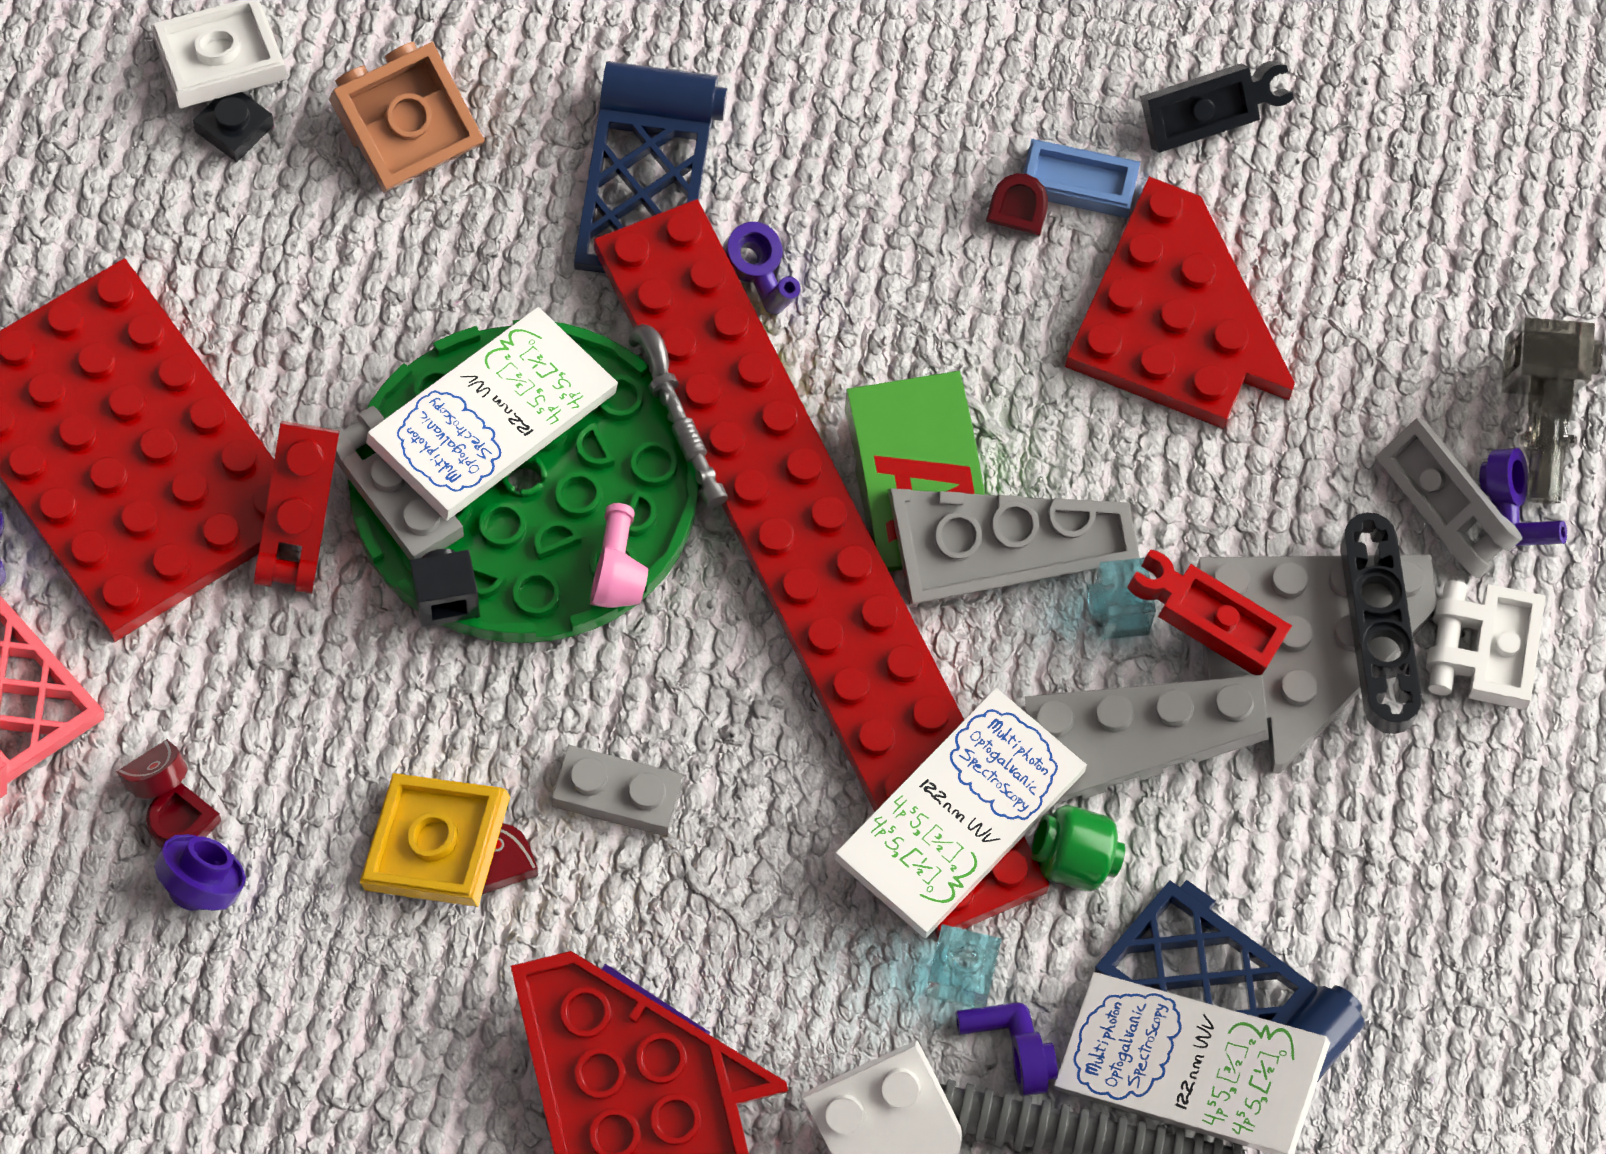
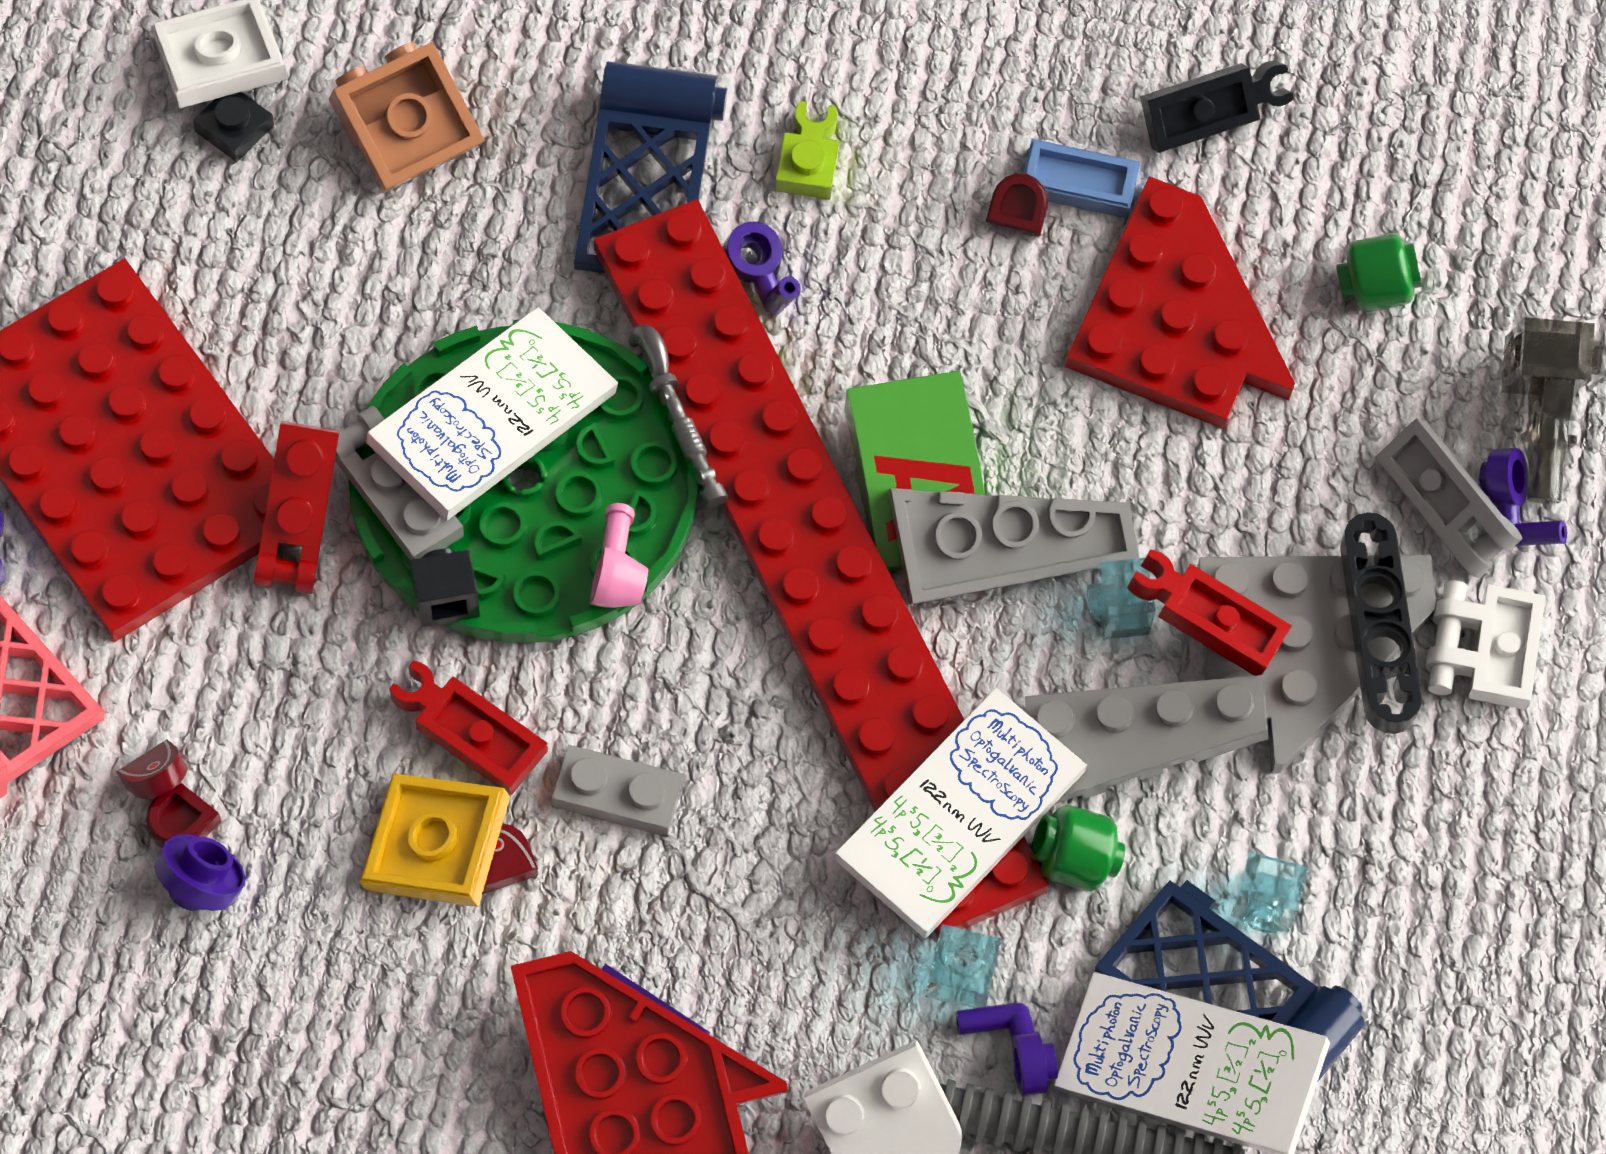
(471, 728): none -> red plate
(809, 156): none -> lime plate
(1269, 893): none -> clear light blue plate
(1379, 272): none -> green head

